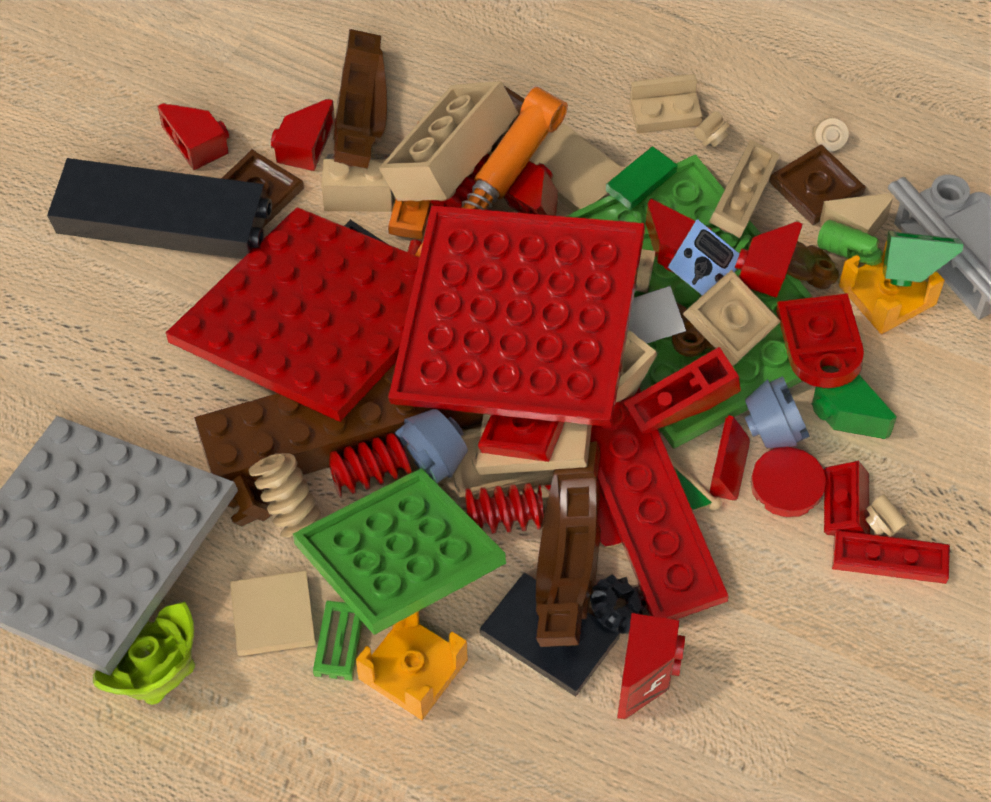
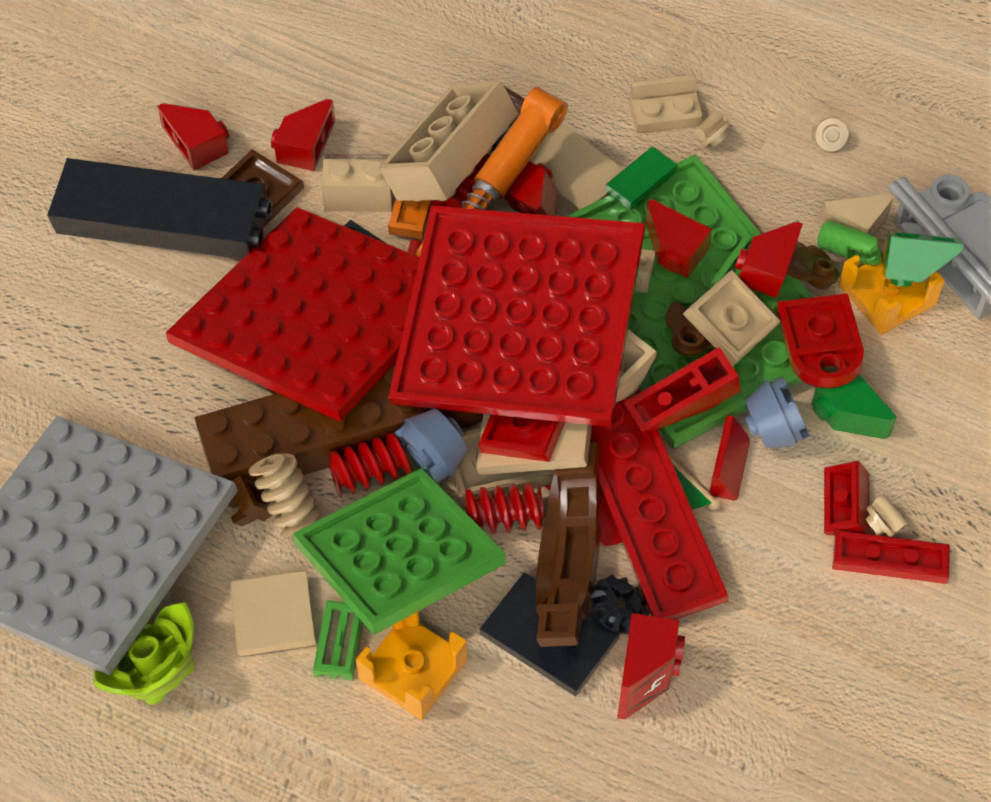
(361, 100): reddish brown piece -> none
(655, 316): white sticker -> none
(703, 258): sticker -> none
(744, 188): tan plate -> none
(788, 481): red tile -> none
(813, 180): reddish brown tile -> none

